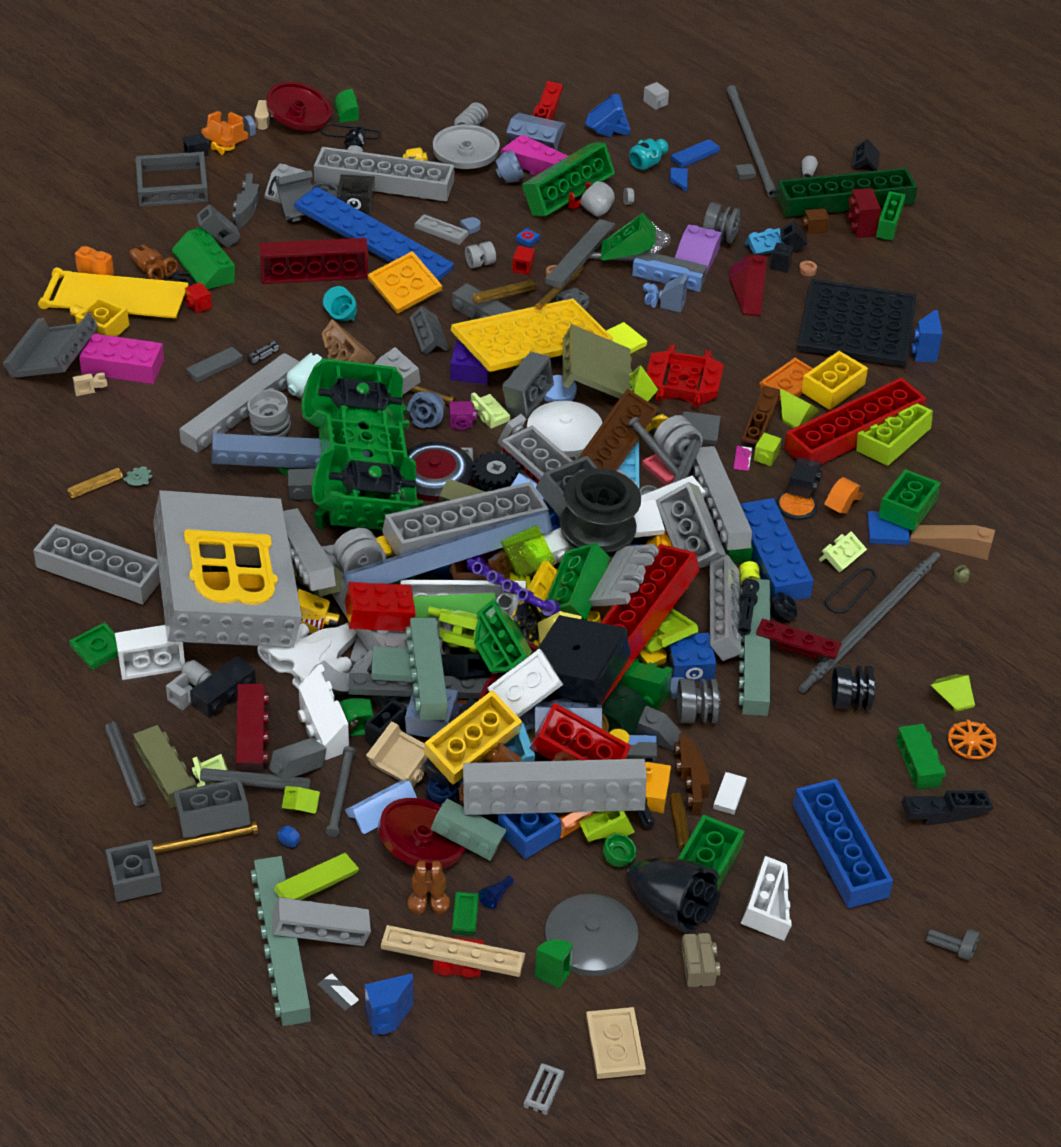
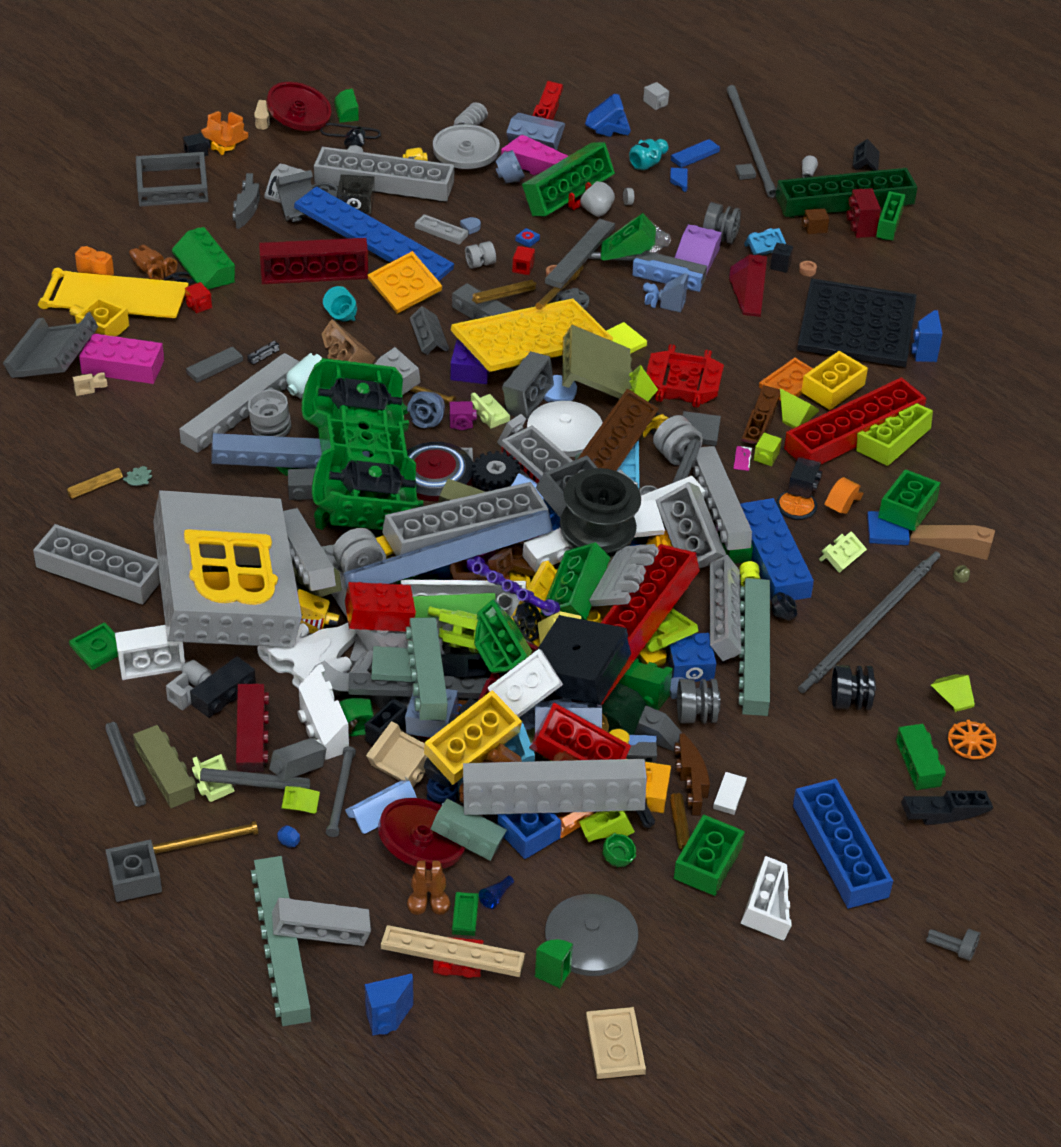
(212, 808): dark grey brick -> none
(218, 226): dark grey brick -> none
(249, 125): sand blue tile -> none
(317, 878): lime tile -> none
(338, 992): sticker -> none
(527, 551): clear neon green tile -> none
(537, 1105): light grey tile -> none
(634, 422): dark grey bar -> none
(658, 469): coral tile -> none
(676, 888): black cylinder -> none
(699, 960): dark tan brick -> none
(748, 600): black pin -> none
(794, 236): black brick -> none
(798, 640): dark red bracket -> none
(844, 583): black piece -> none

